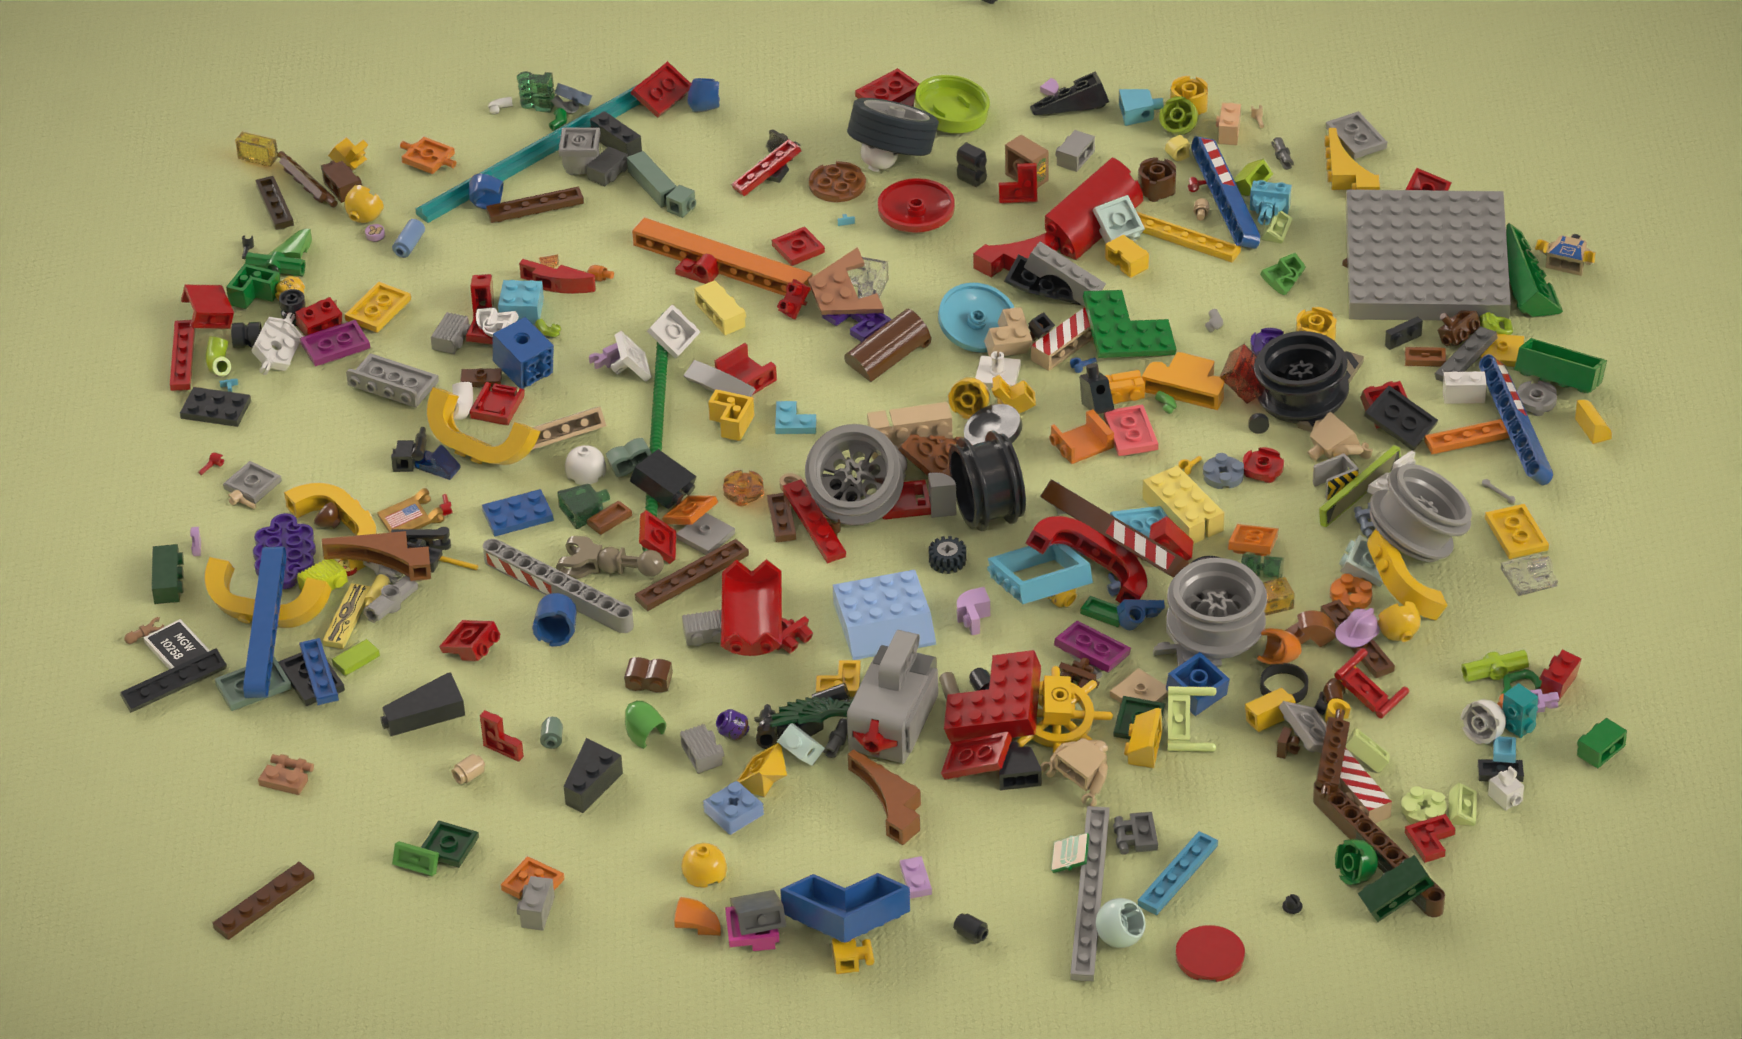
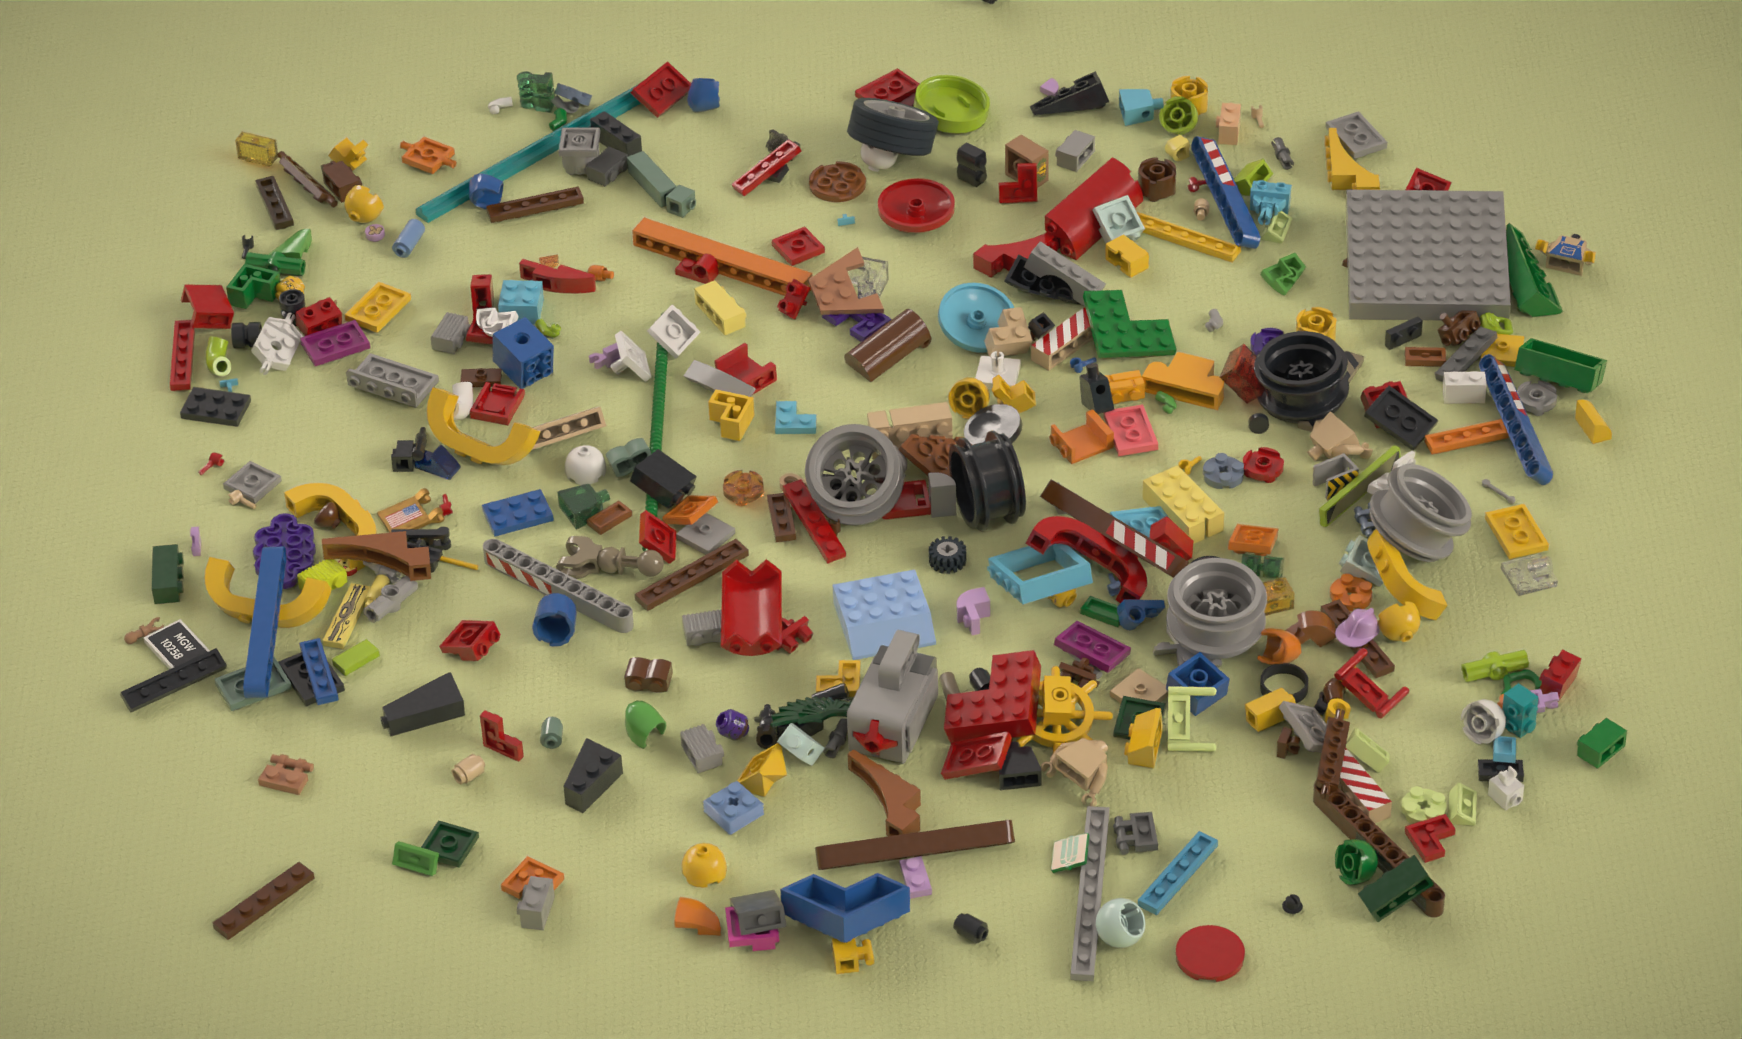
(914, 844): none -> reddish brown beam

